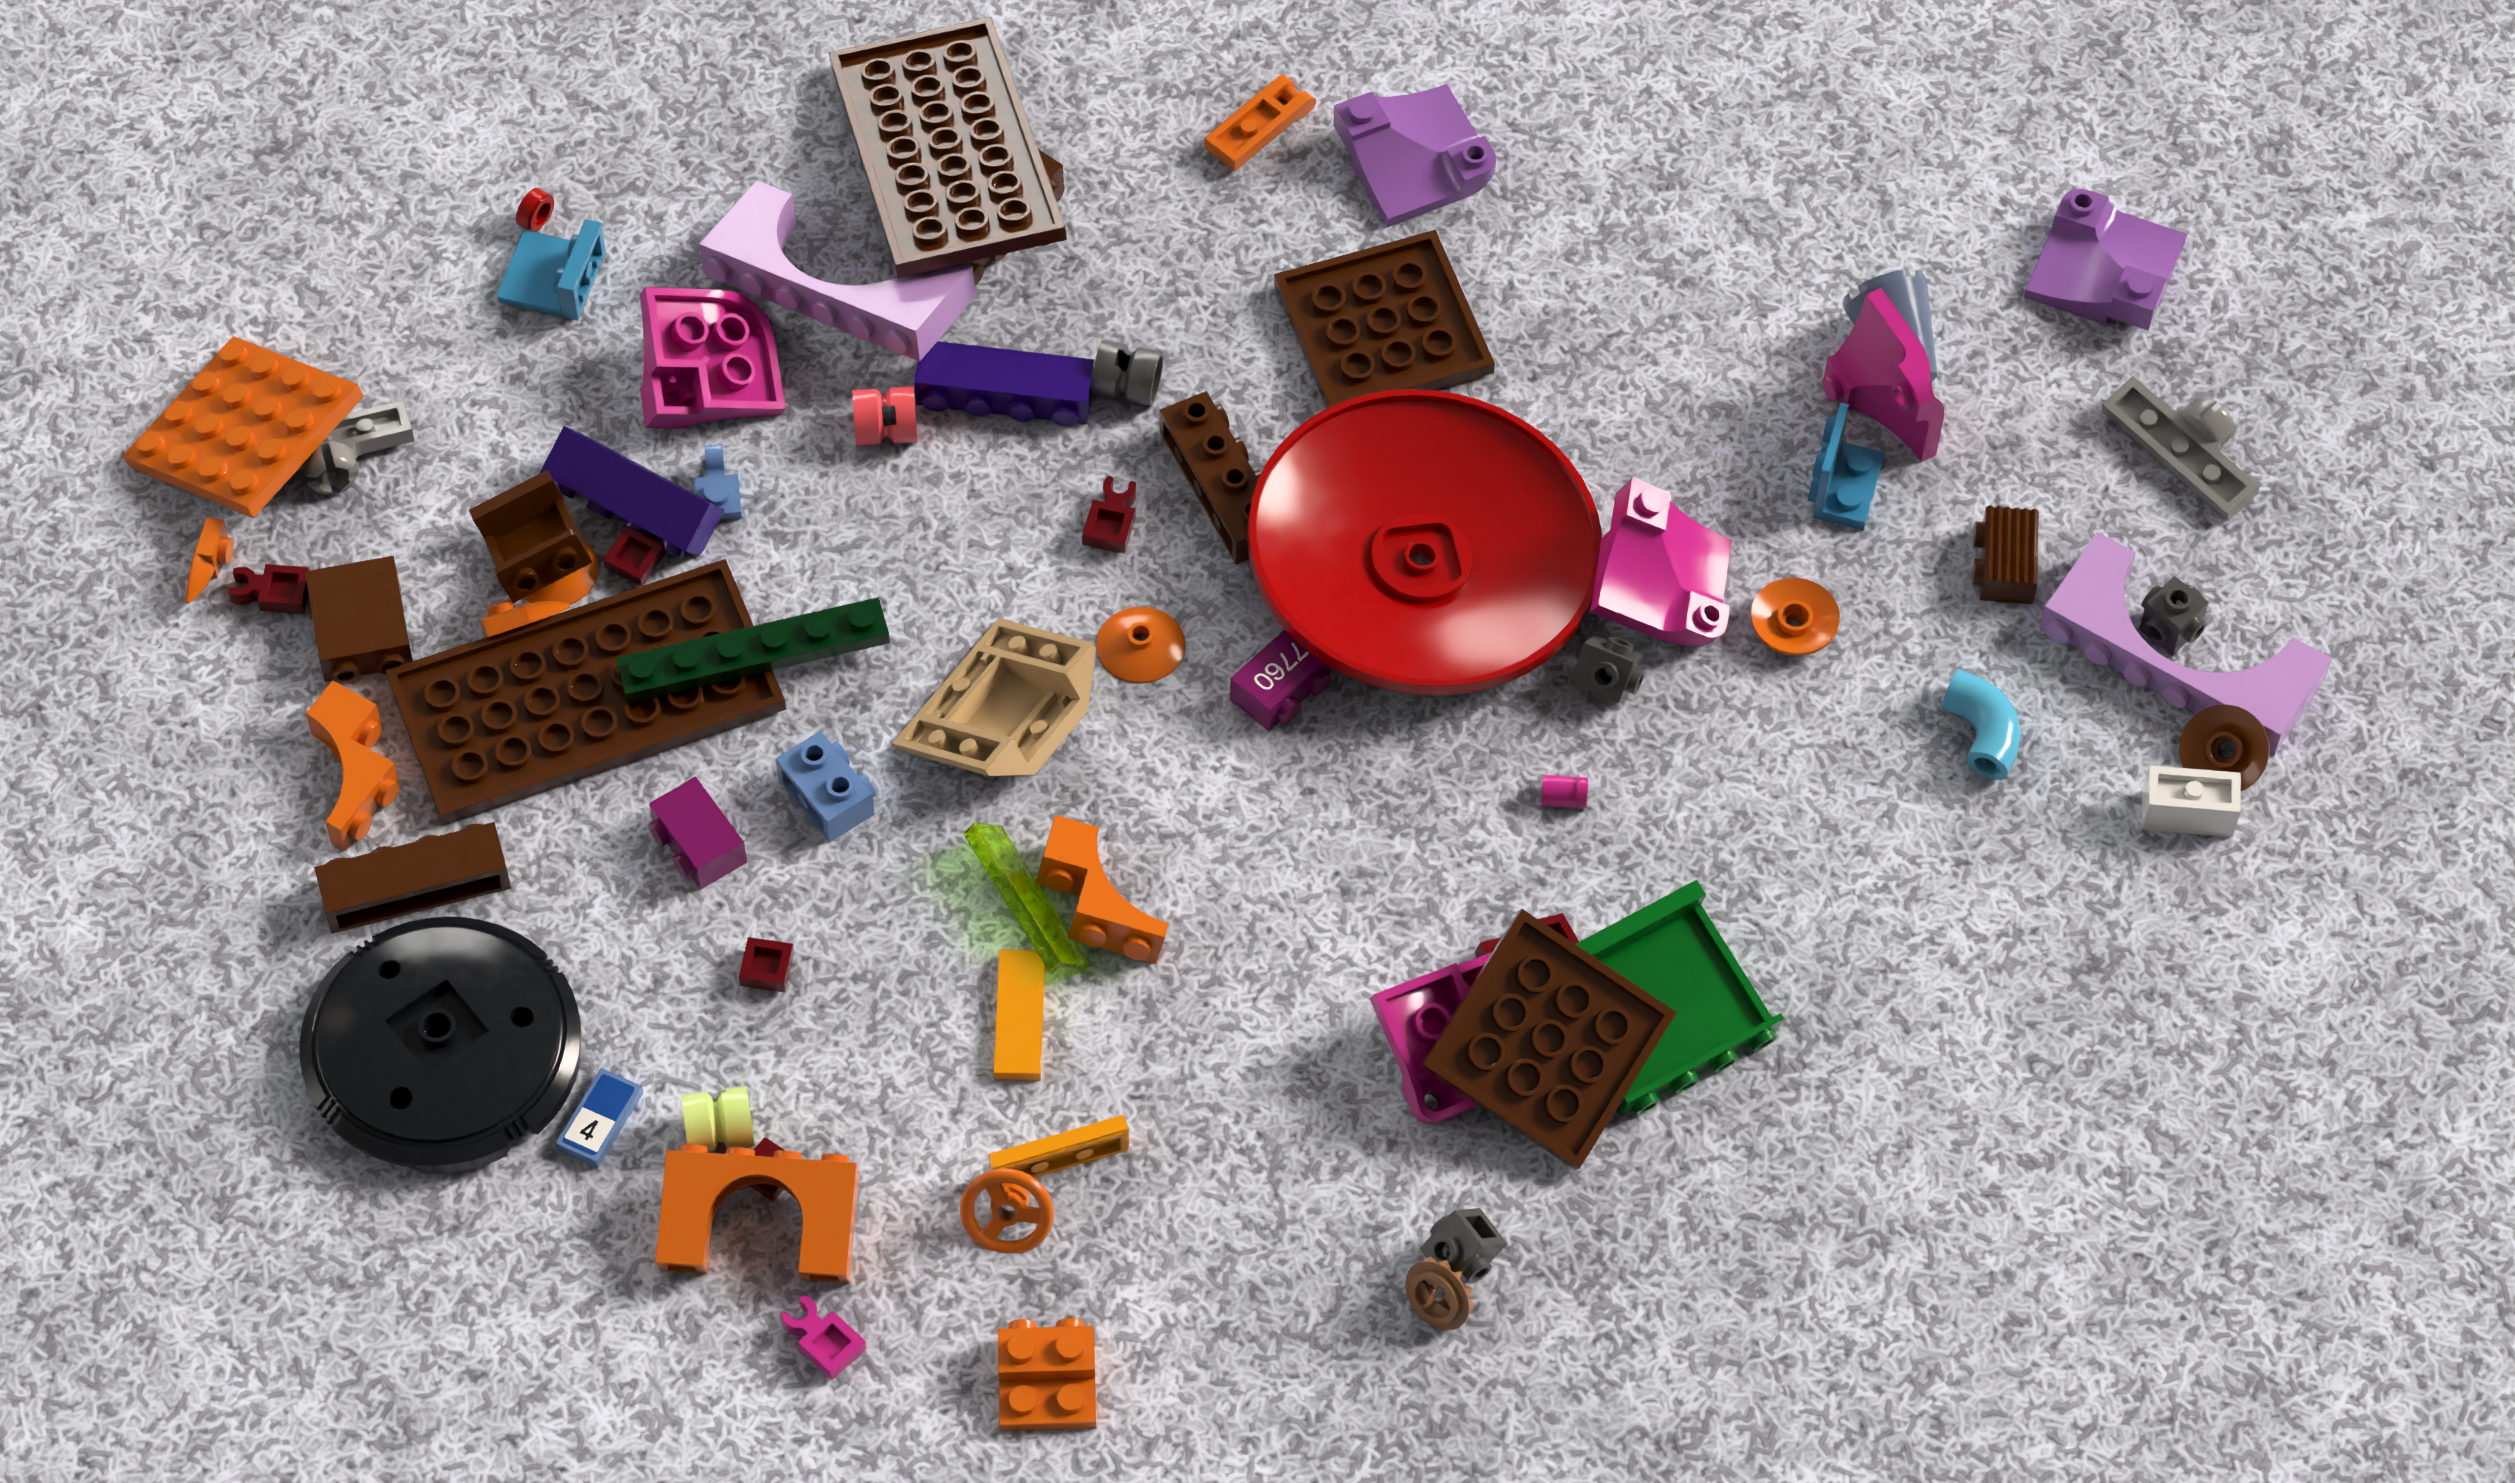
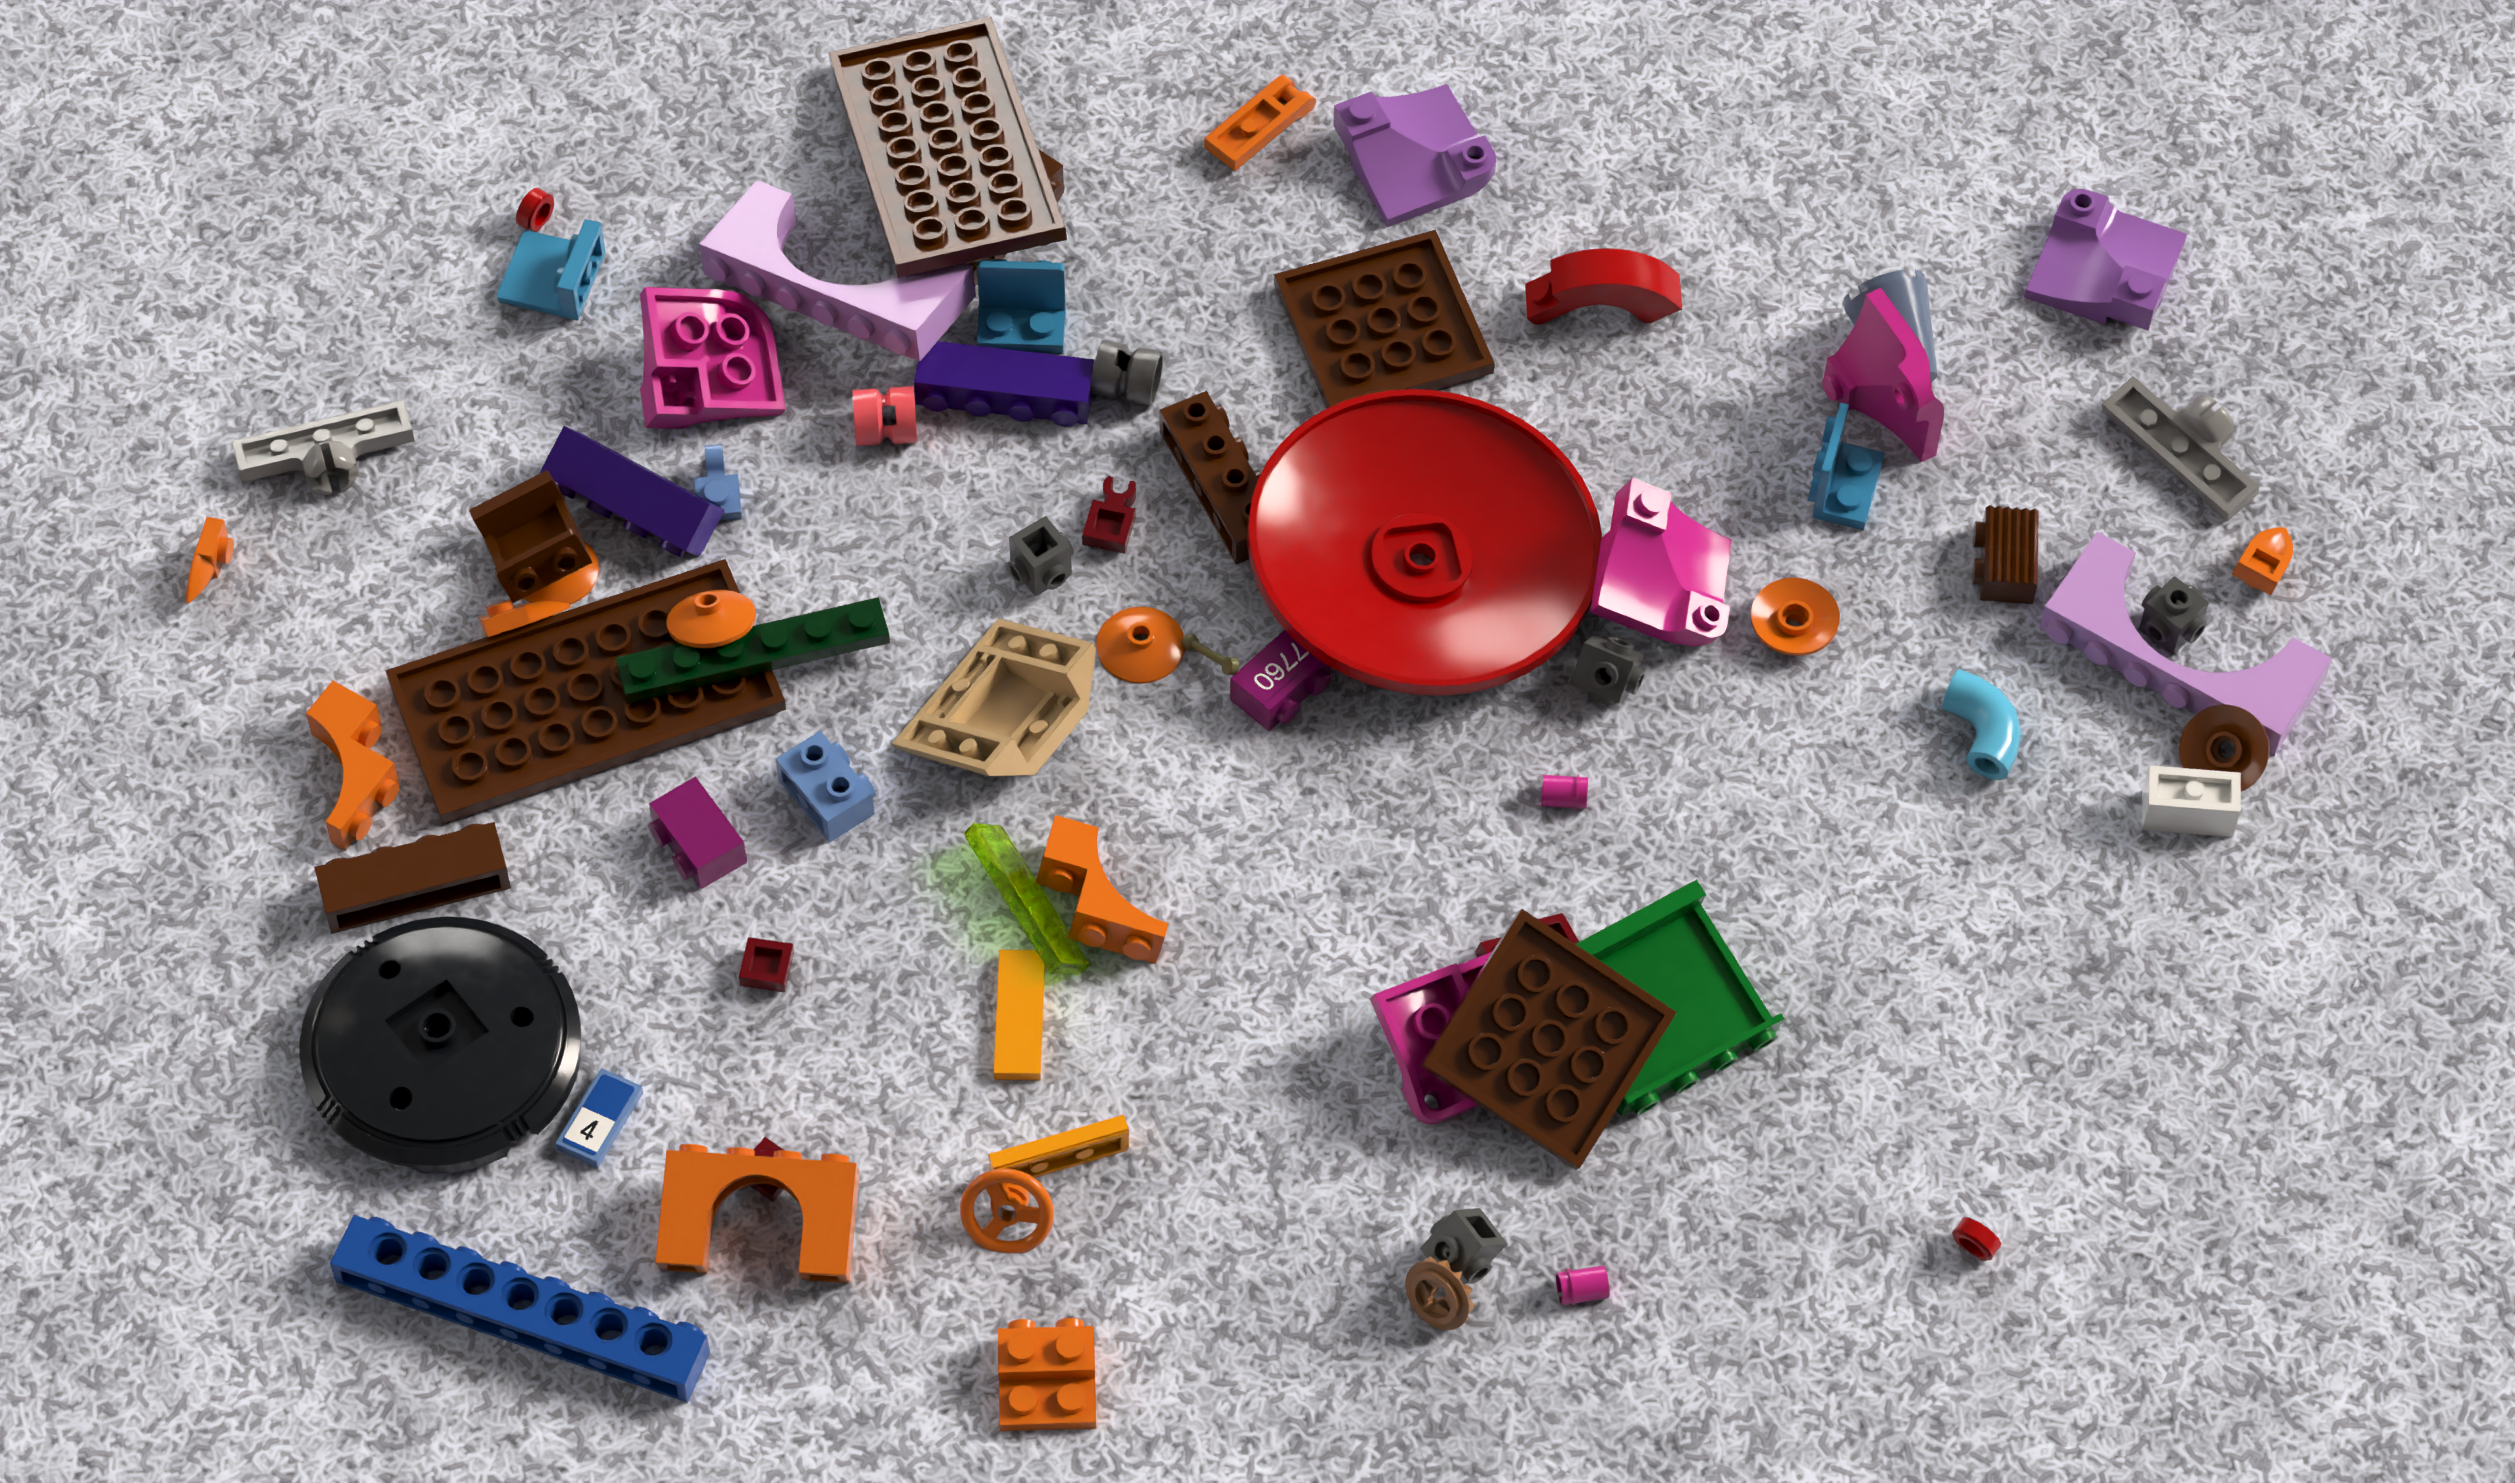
(243, 426): orange plate -> none
(277, 590): dark red plate -> none
(358, 619): reddish brown panel -> none
(623, 1358): none -> blue brick
(634, 556): dark red plate -> none
(711, 619): none -> orange dish
(719, 1119): yellowish green wheel -> none
(826, 1342): dark pink plate -> none
(1021, 305): none -> dark azure bracket
(1040, 557): none -> dark grey brick
(1229, 664): none -> olive hinge
(1582, 1285): none -> dark pink piece
(1605, 277): none -> red arch
(1976, 1239): none -> red tile
(2265, 559): none -> orange plate

